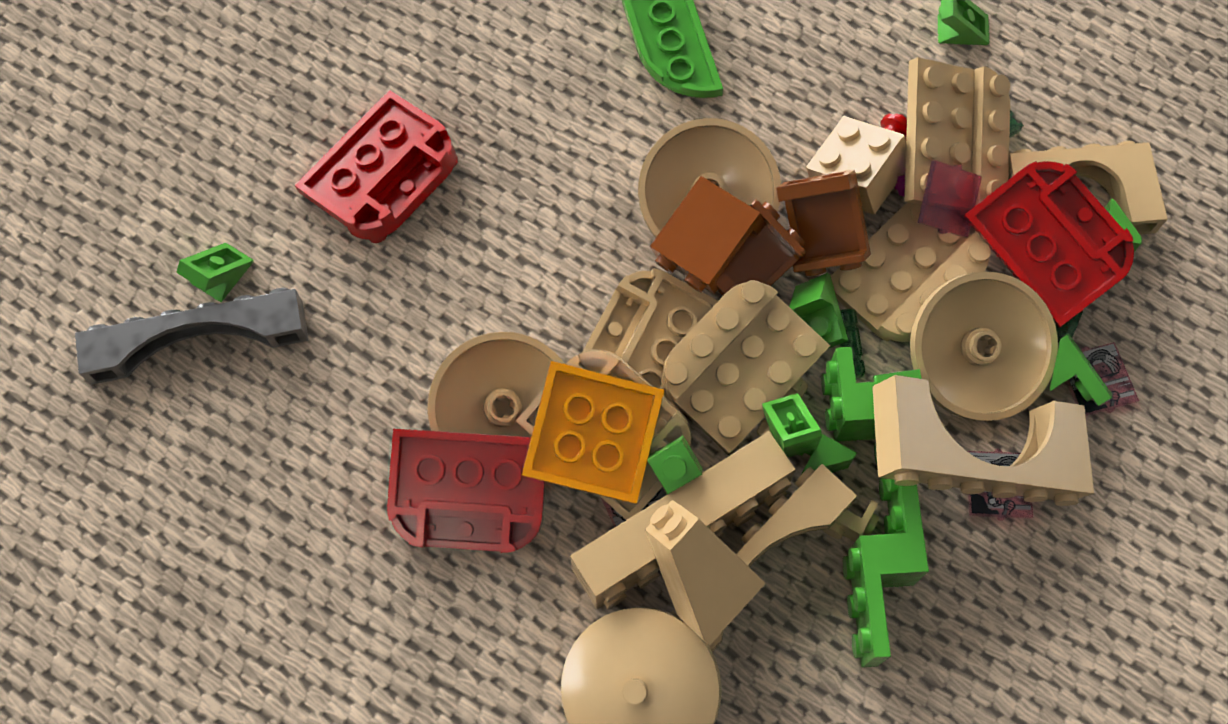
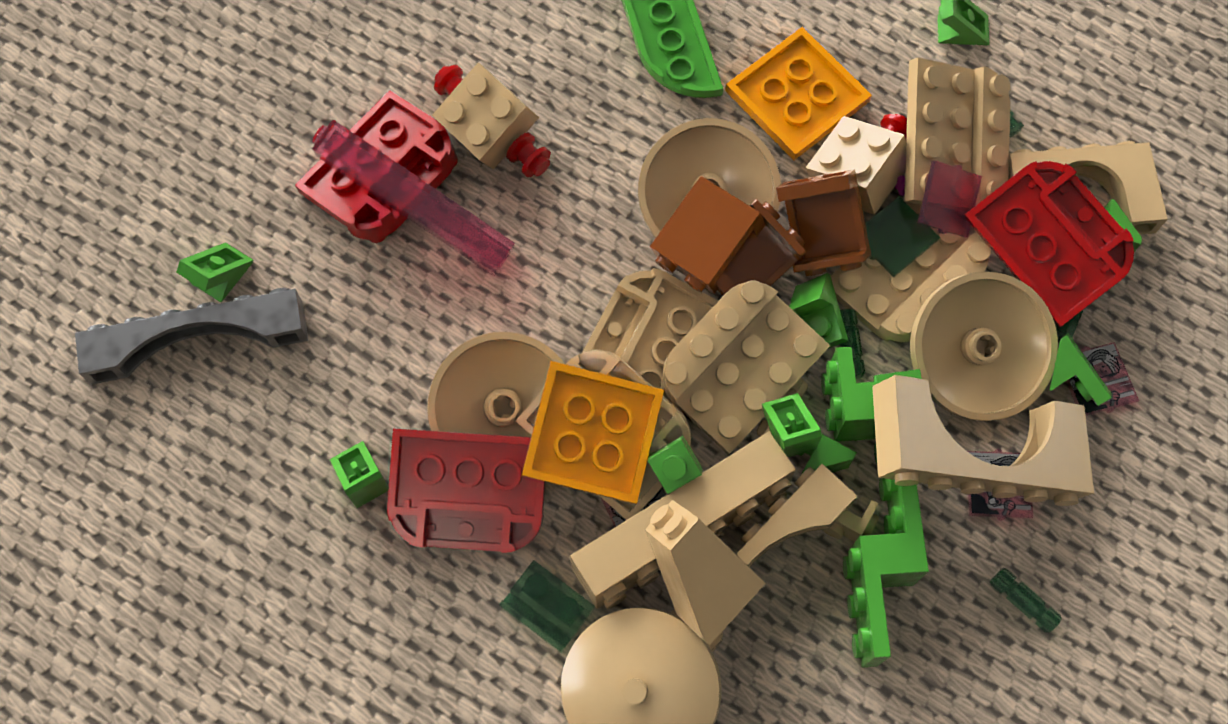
(359, 474): none -> bright green slope
(412, 197): none -> clear pink brick
(489, 119): none -> tan brick
(547, 606): none -> clear green plate
(797, 93): none -> light orange plate
(898, 237): none -> clear green piece
(1026, 600): none -> clear green axle

